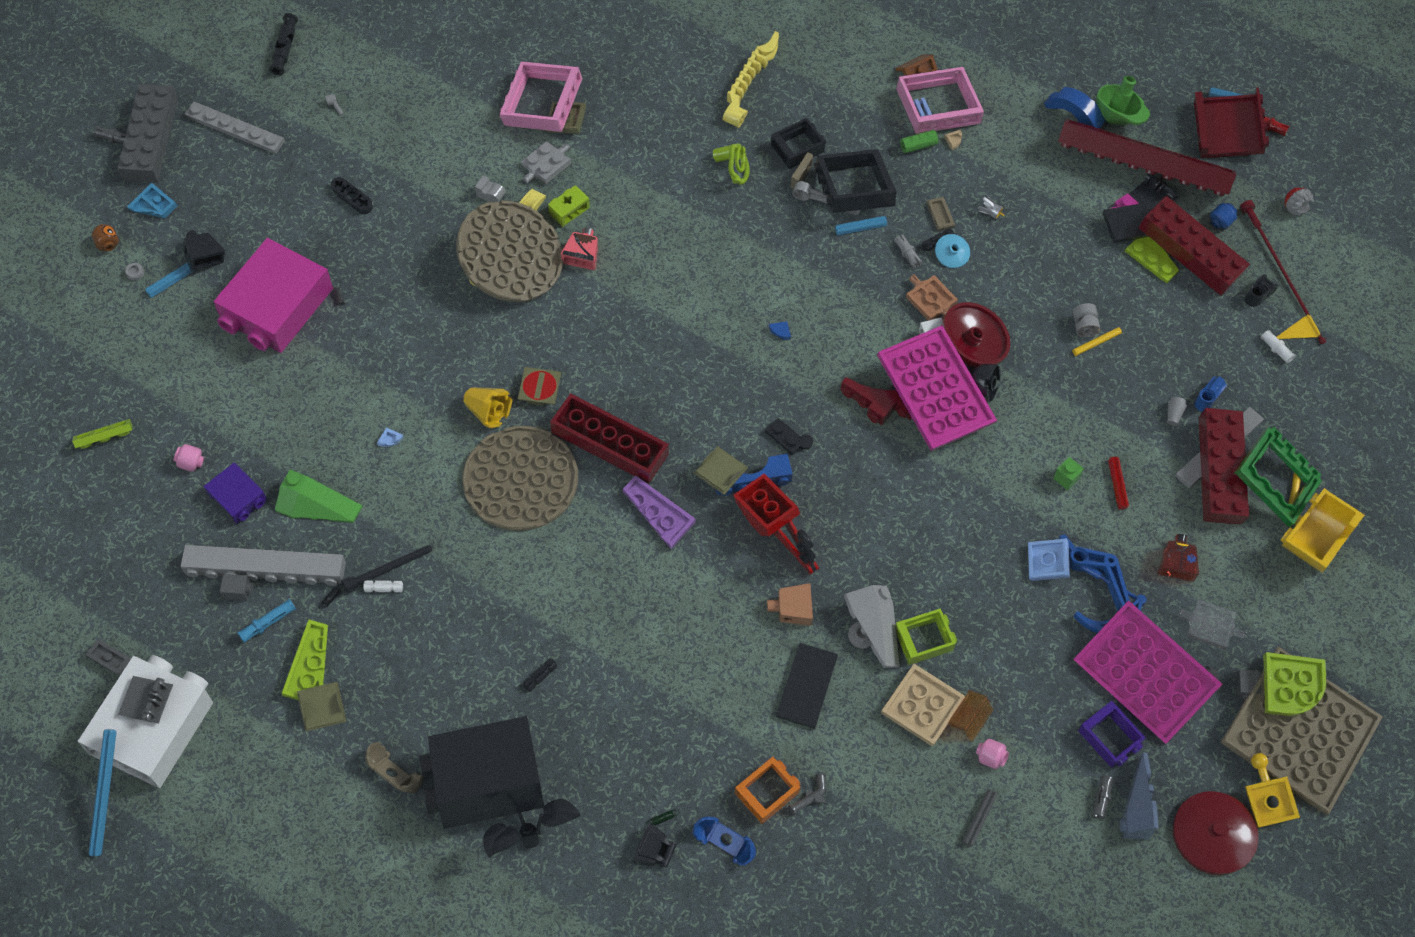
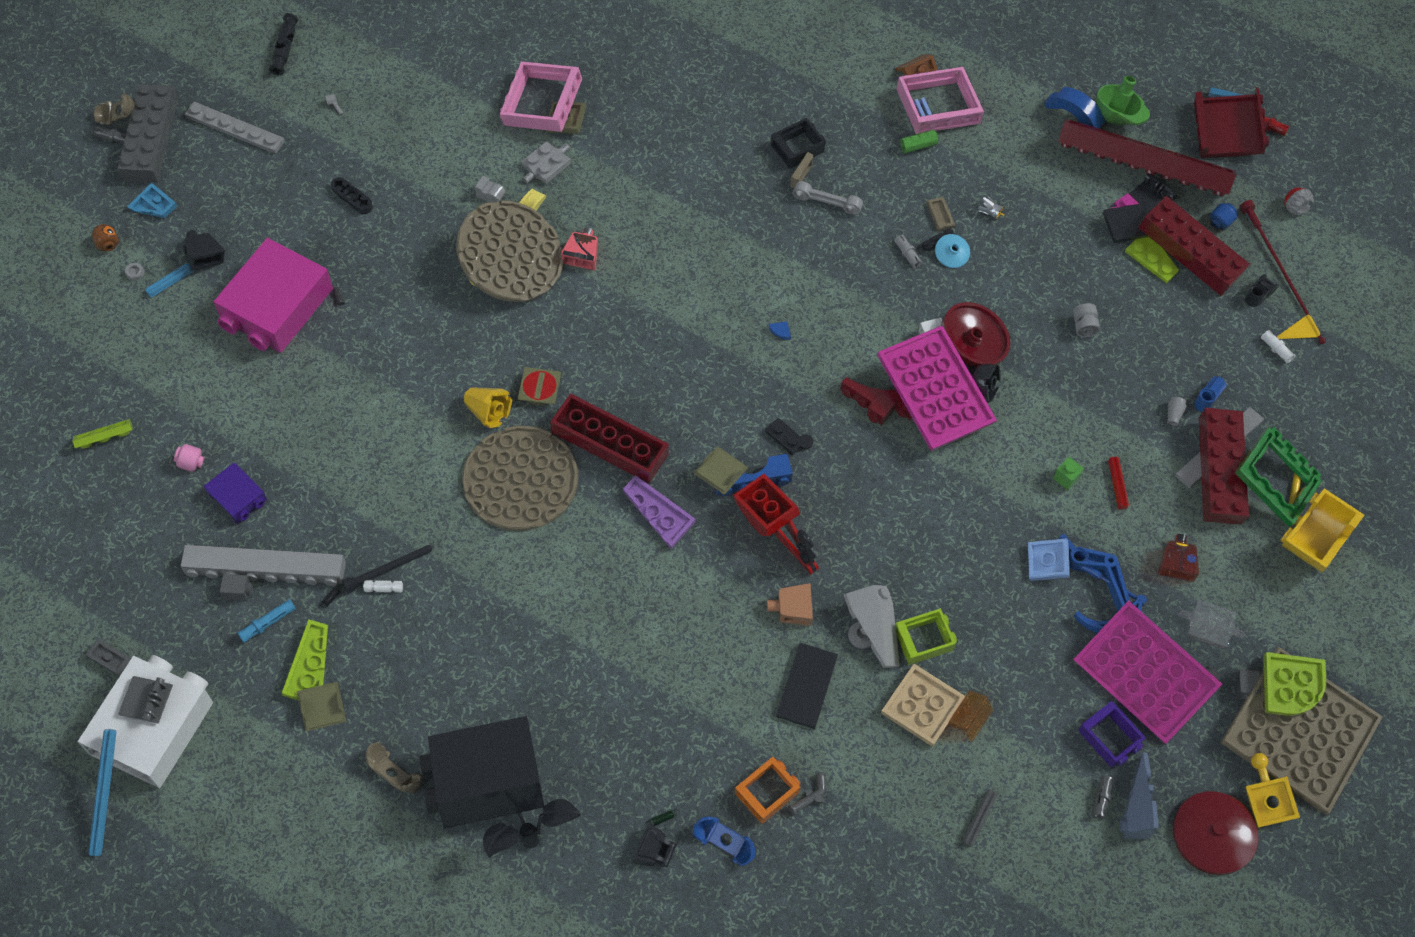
(107, 112): none -> dark tan piece
(307, 498): bright green wedge -> none
(389, 437): light blue tile -> none
(539, 675): black axle -> none
(568, 205): lime brick -> none
(730, 153): lime piece -> none
(759, 58): light yellow piece -> none
(856, 201): black window -> none
(860, 225): dark azure axle -> none
(931, 297): nougat plate -> none
(953, 139): tan tile -> none
(992, 753): bright pink head -> none
(1099, 340): yellow bar -> none

